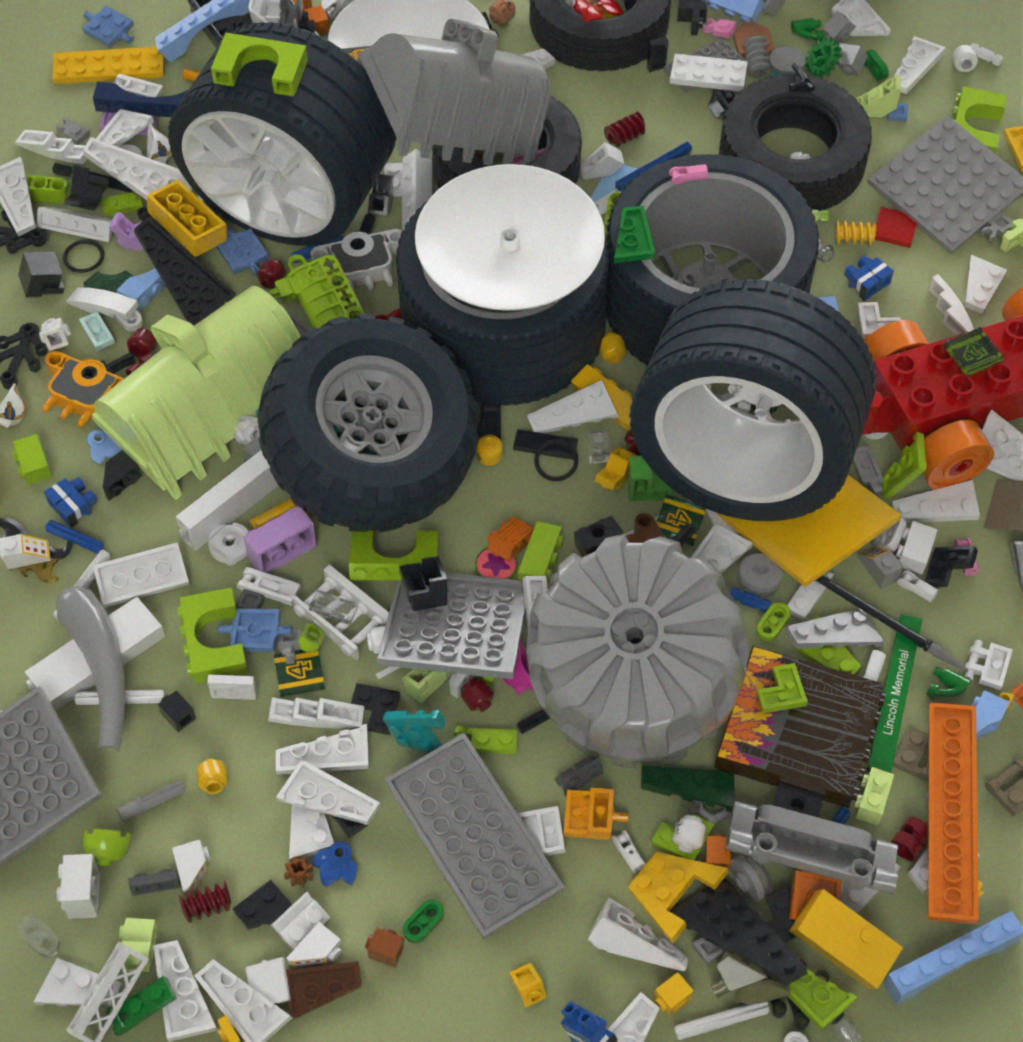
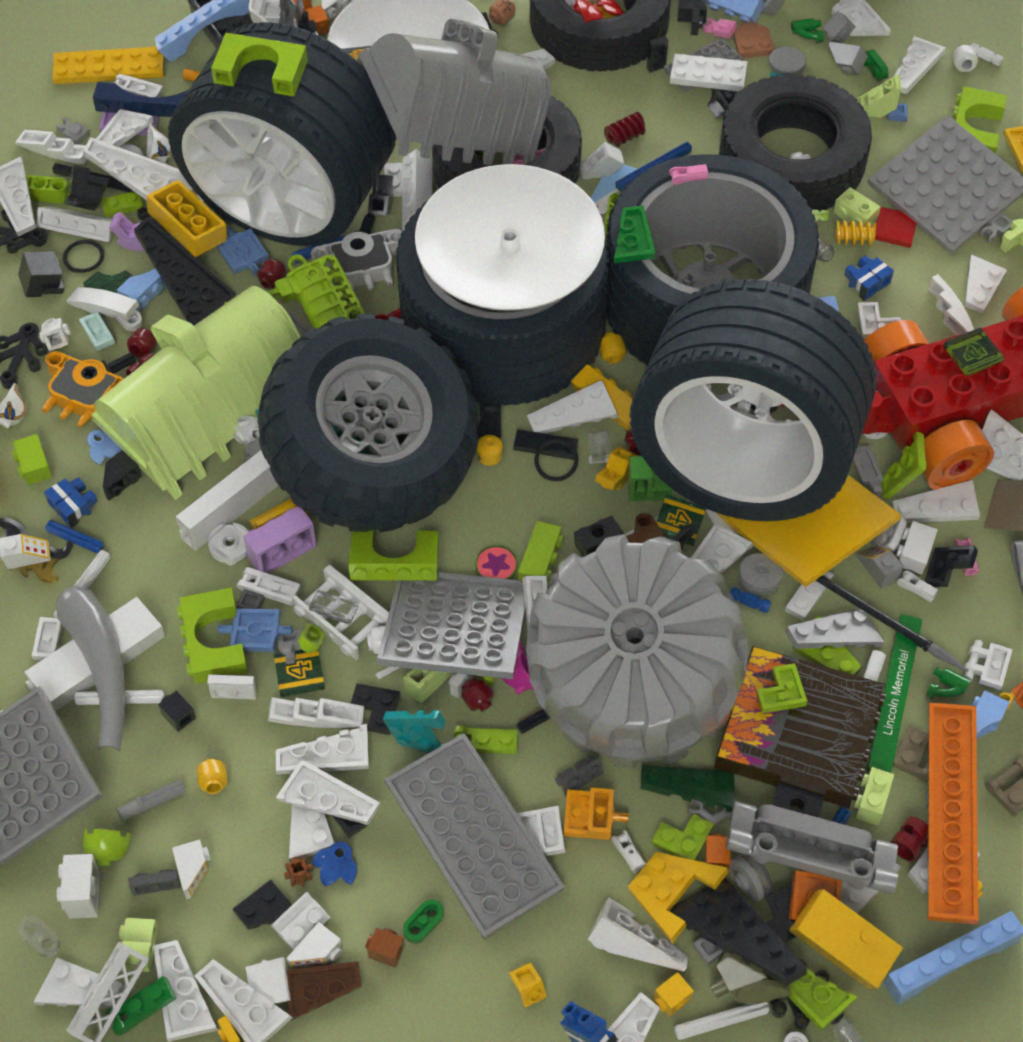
(46, 638): none -> white plate
(108, 26): medium blue plate -> none
(140, 574): white plate -> none
(205, 902): dark red piece -> none
(425, 583): black plate -> none
(510, 538): orange brick -> none
(689, 833): white head -> none
(756, 56): light grey piece -> none
(772, 623): lime plate -> none
(802, 80): black hose -> none
(823, 57): green gear -> none
(856, 207): none -> yellowish green brick

